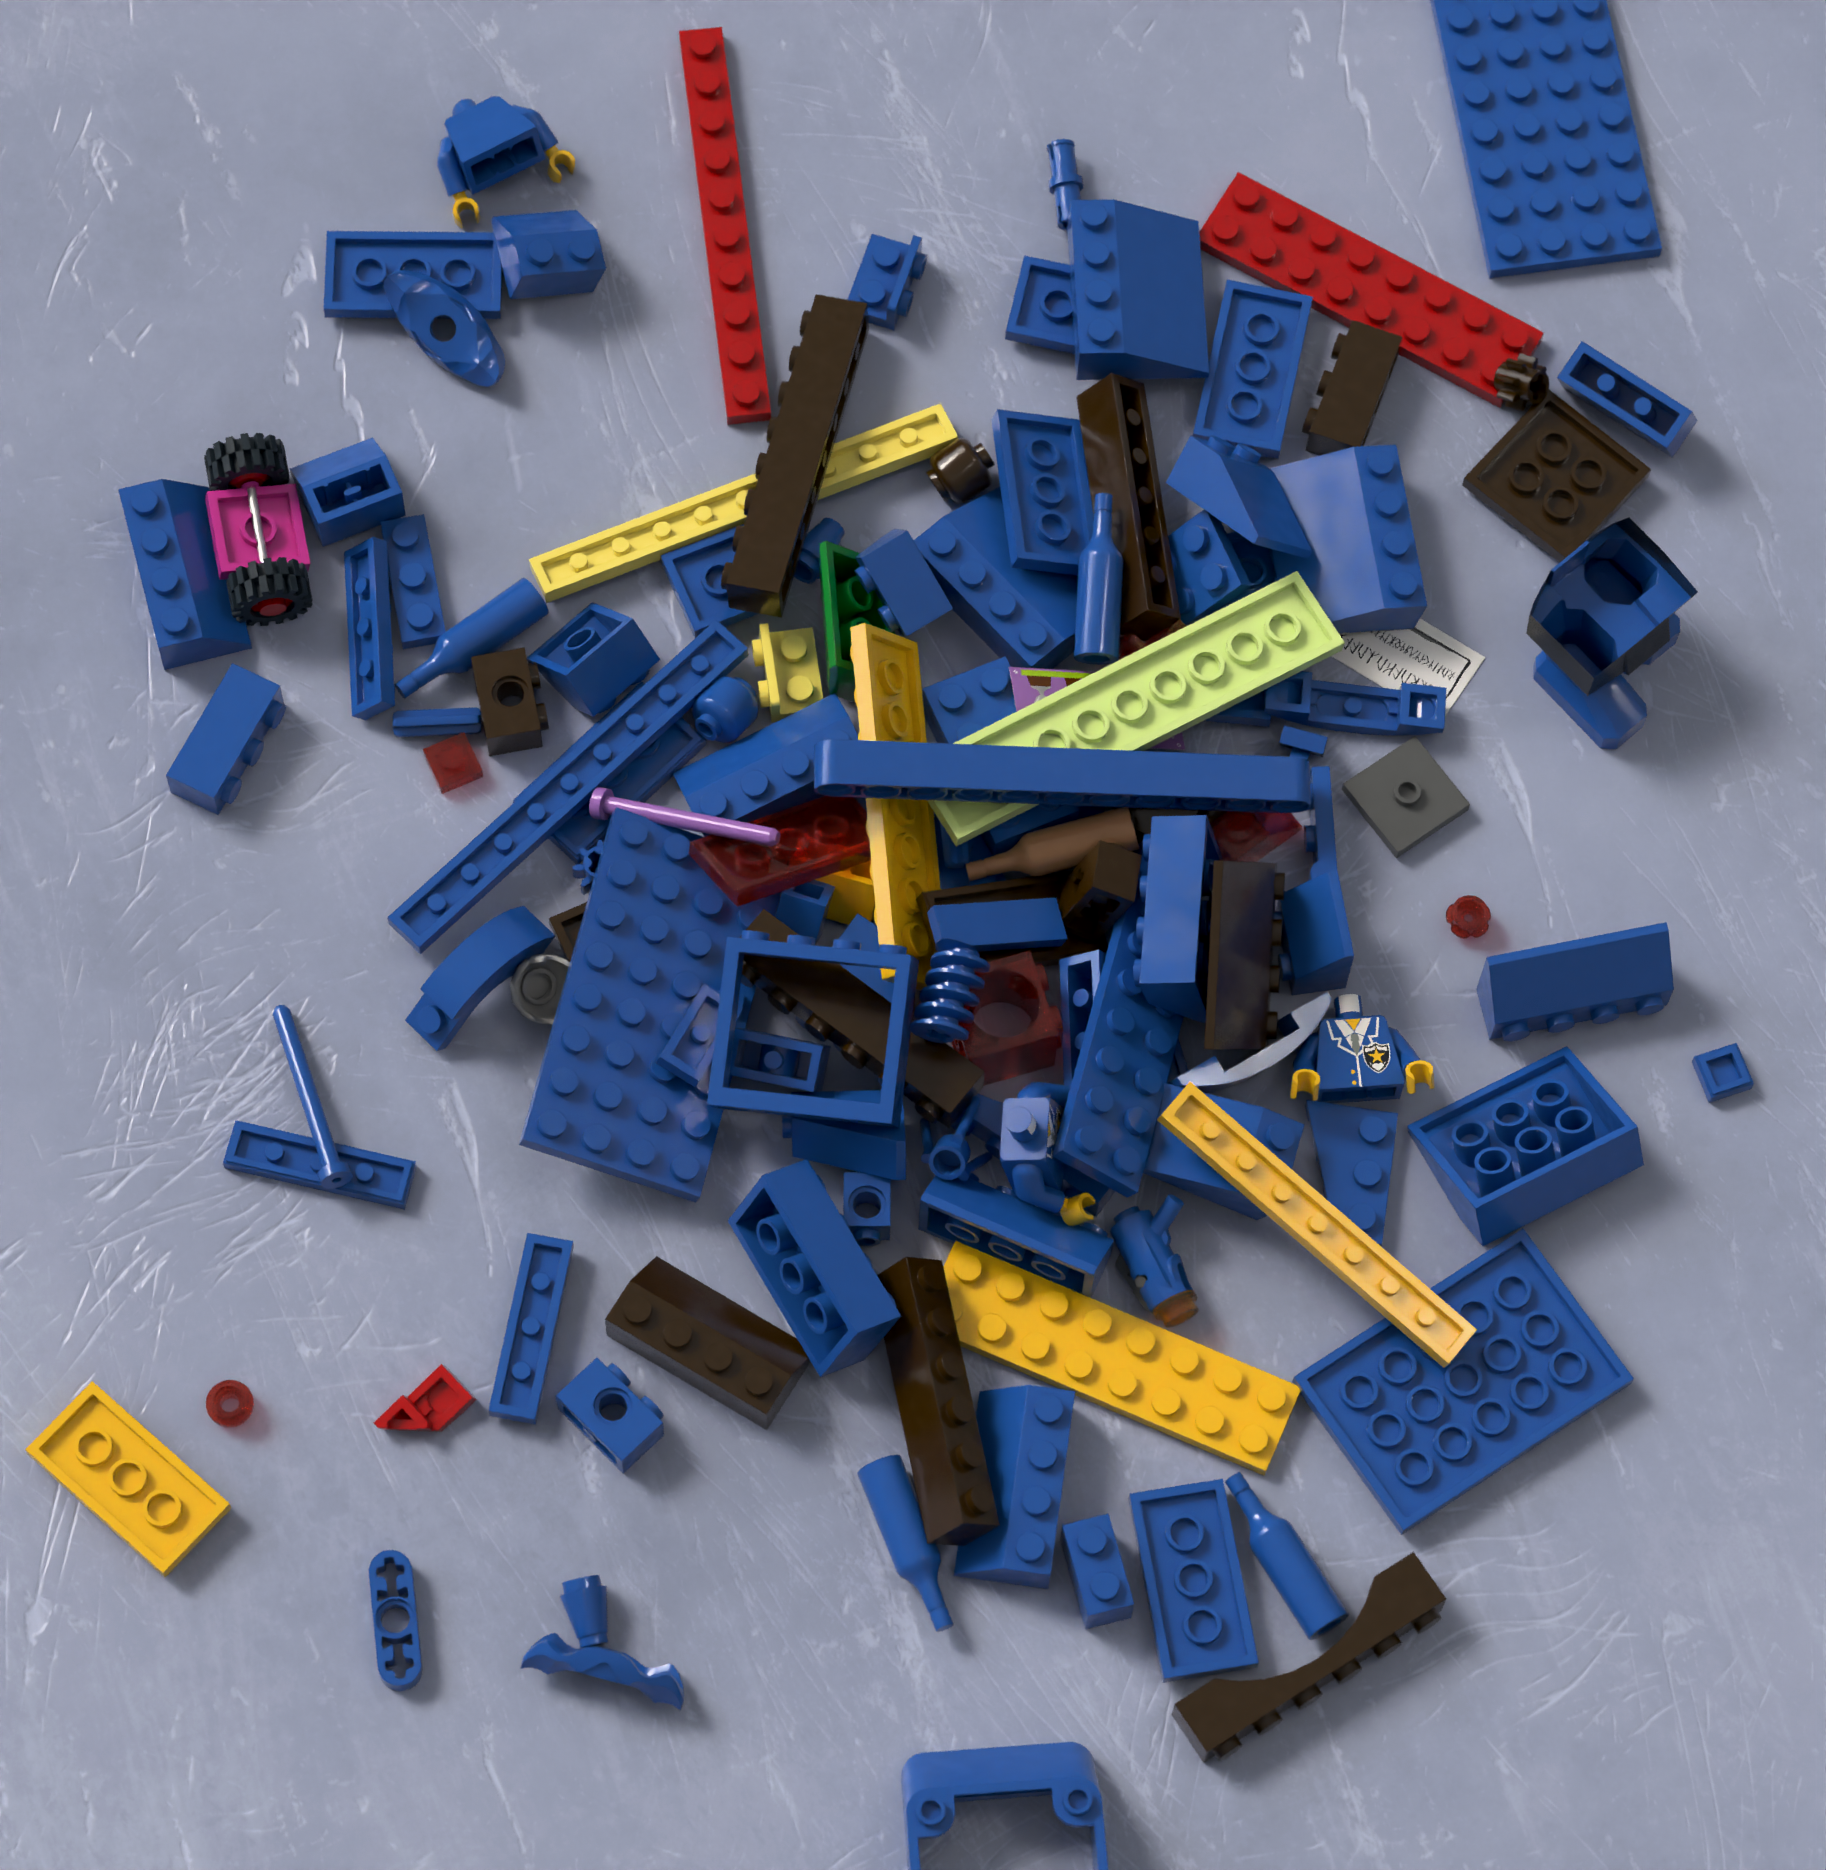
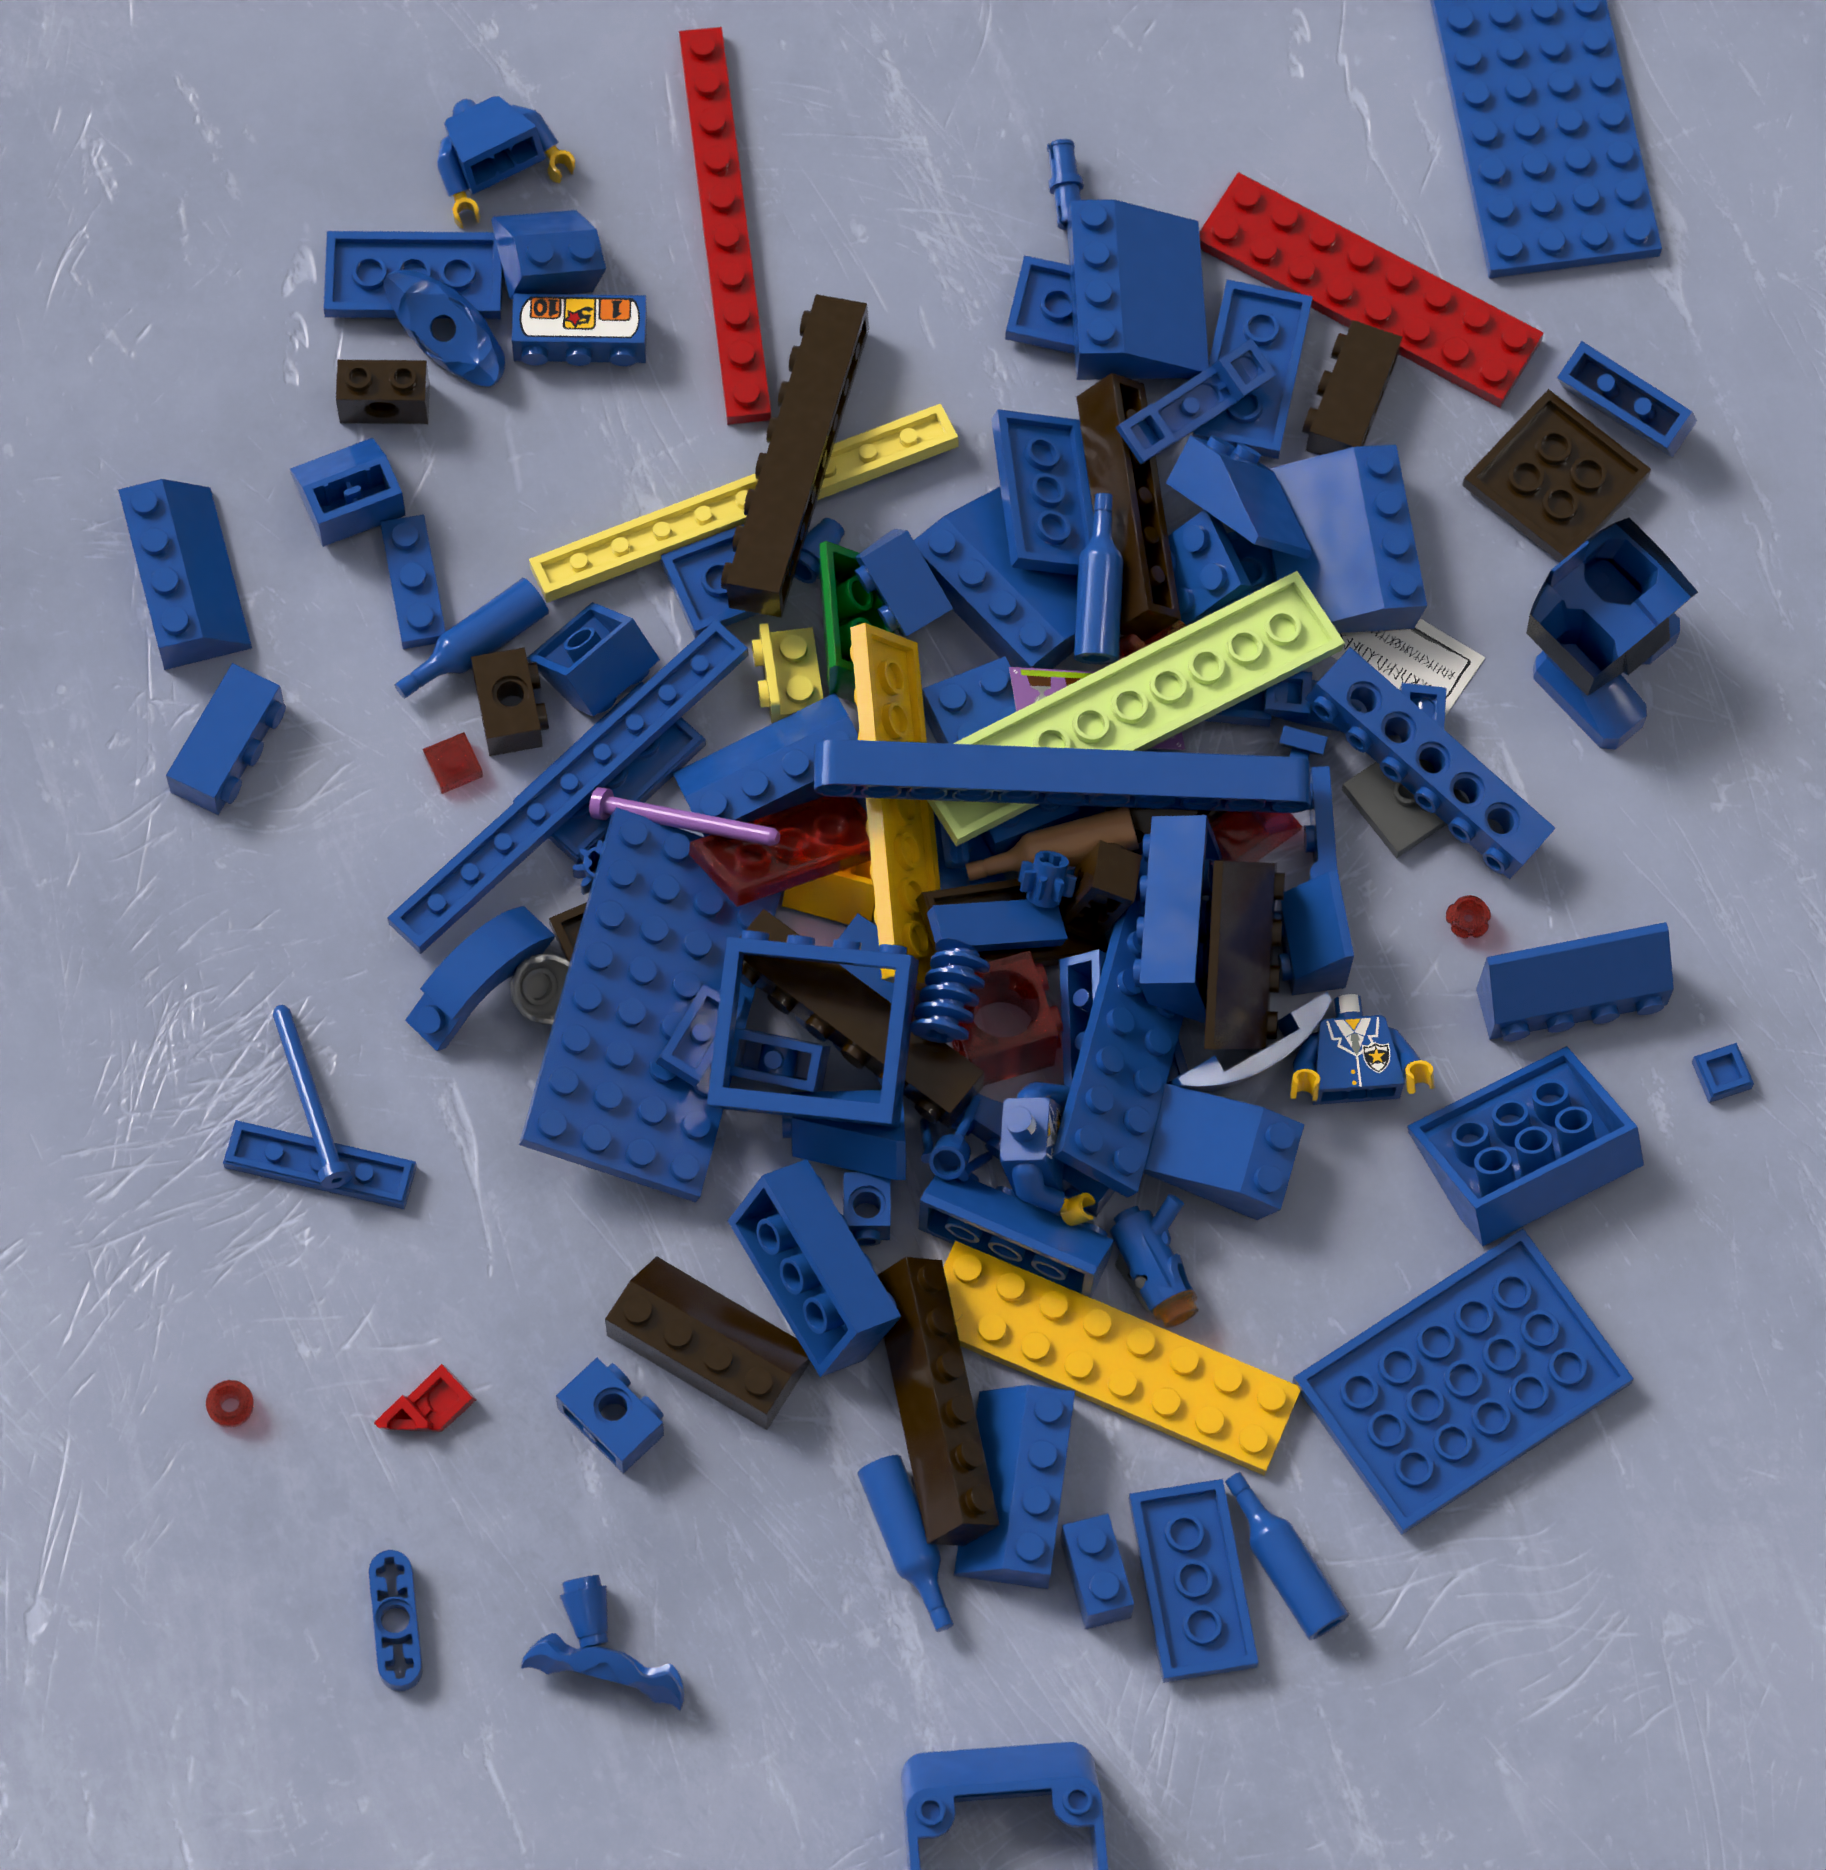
(128, 1479): yellow plate -> none
(257, 529): plate -> none
(369, 628): blue plate -> none
(383, 391): none -> dark brown brick
(437, 722): blue axle -> none
(531, 1328): blue plate -> none
(579, 329): none -> brick
(725, 709): blue head -> none
(806, 908): blue brick -> none
(887, 277): blue bracket -> none
(960, 470): dark brown head -> none
(1047, 879): none -> blue gear
(1196, 401): none -> blue slope
(1228, 1710): dark brown arch -> none
(1317, 1224): yellow plate -> none
(1354, 1160): blue wing -> none
(1453, 764): none -> blue brick
(1521, 382): dark brown gear -> none

